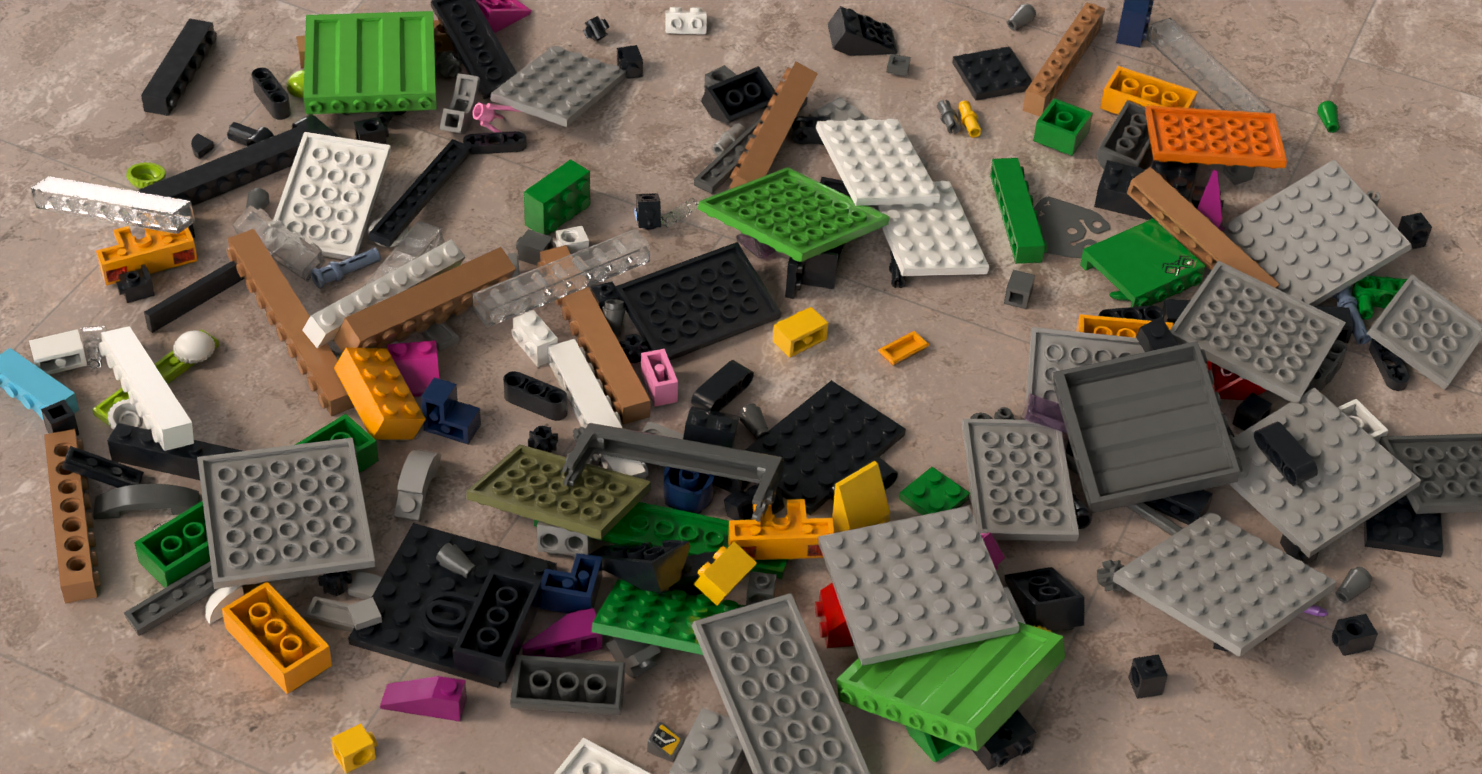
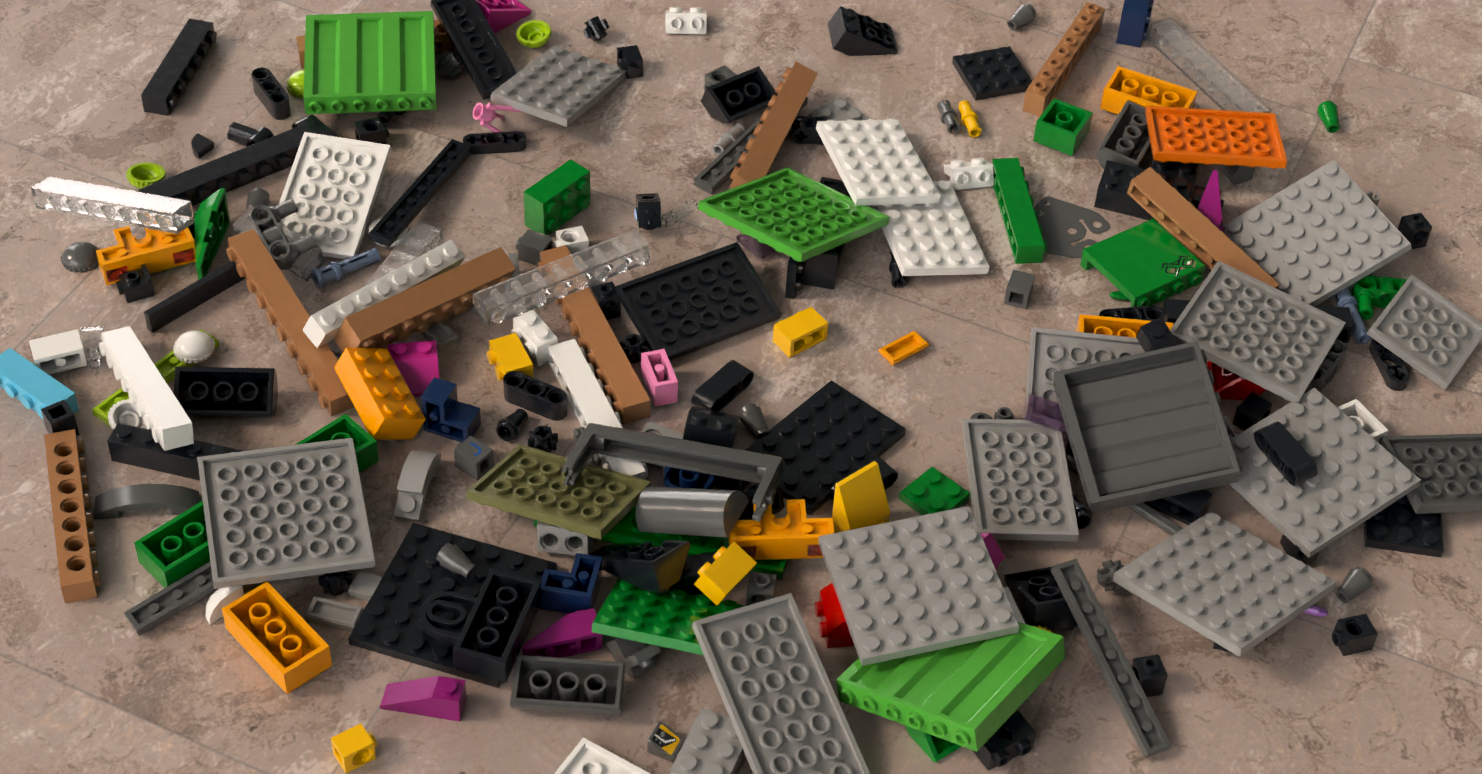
(80, 257): none -> dark grey hat
(101, 468): black tile -> none
(210, 229): none -> green wedge
(227, 391): none -> black brick
(274, 237): none -> dark grey piece
(364, 613): light grey tile -> none
(460, 113): light grey arch -> none
(473, 457): none -> dark grey brick
(509, 355): none -> yellow brick
(510, 426): none -> black cone
(534, 33): none -> lime hat
(614, 314): dark grey cone -> none
(689, 511): none -> dark grey brick
(898, 64): dark grey plate -> none
(970, 174): none -> white bracket
(1111, 658): none -> dark grey plate

